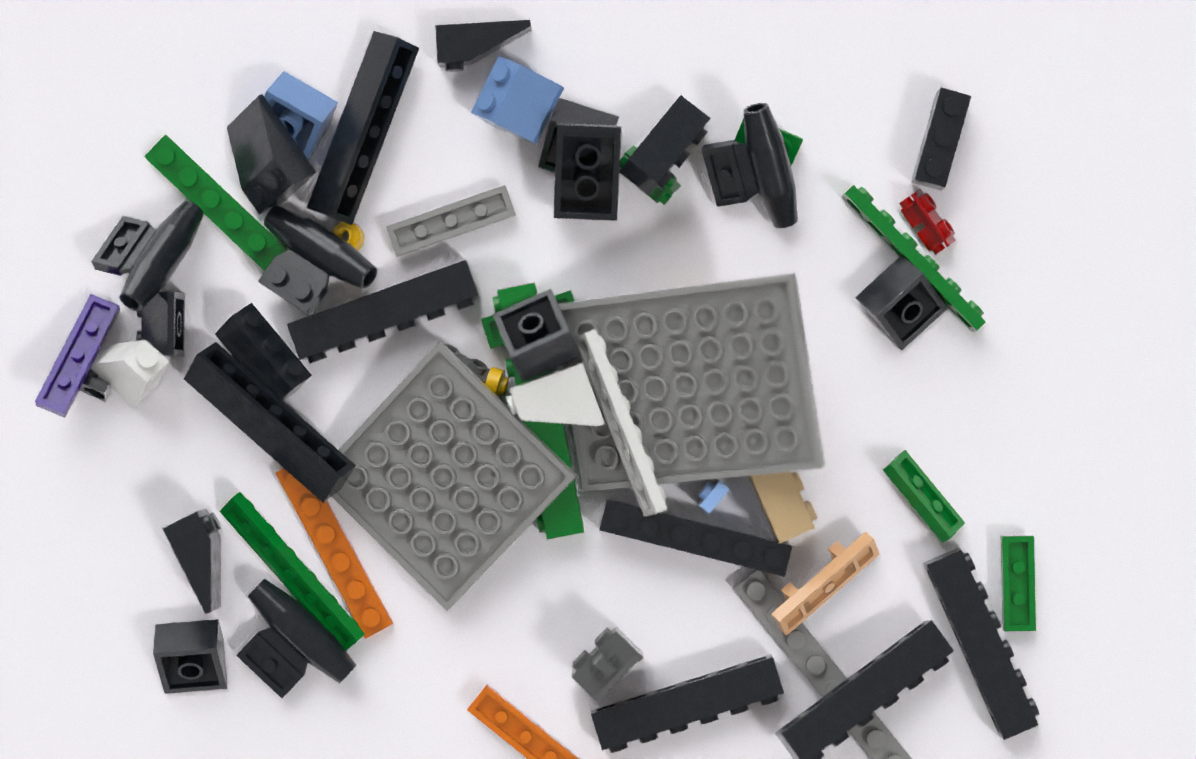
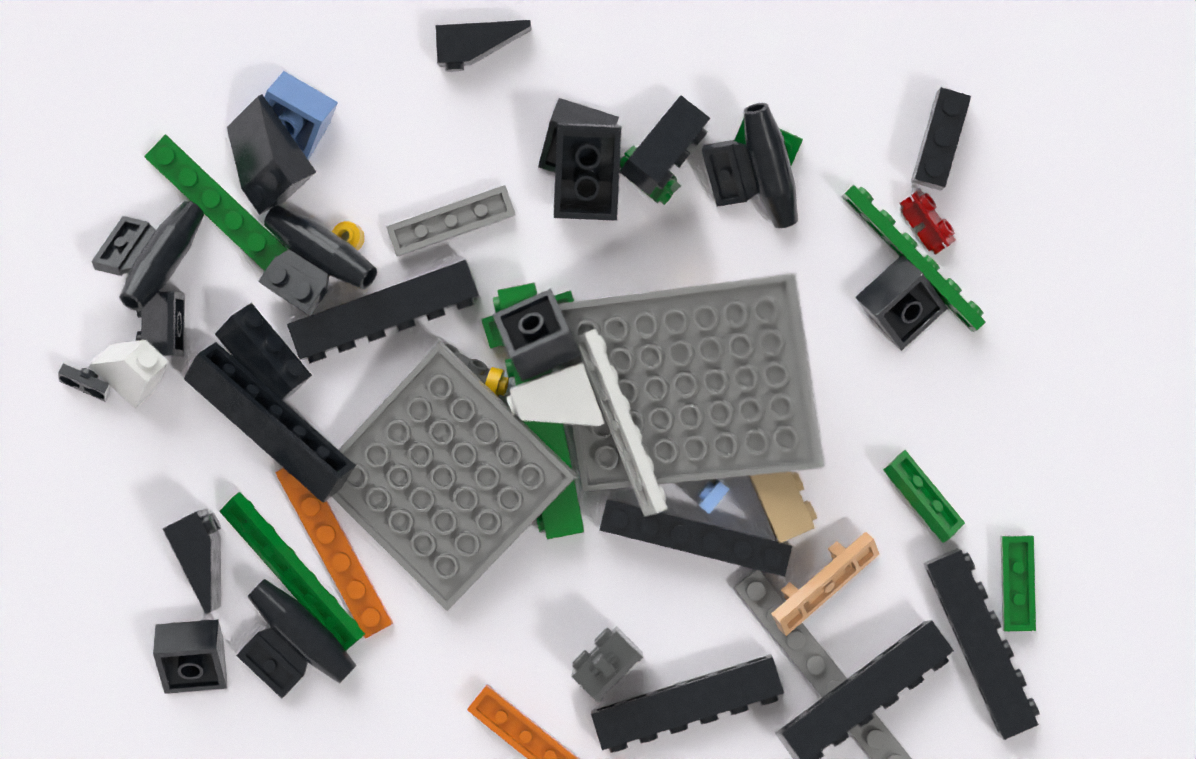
(77, 355): plate -> none
(363, 127): black brick -> none
(517, 100): medium blue slope -> none

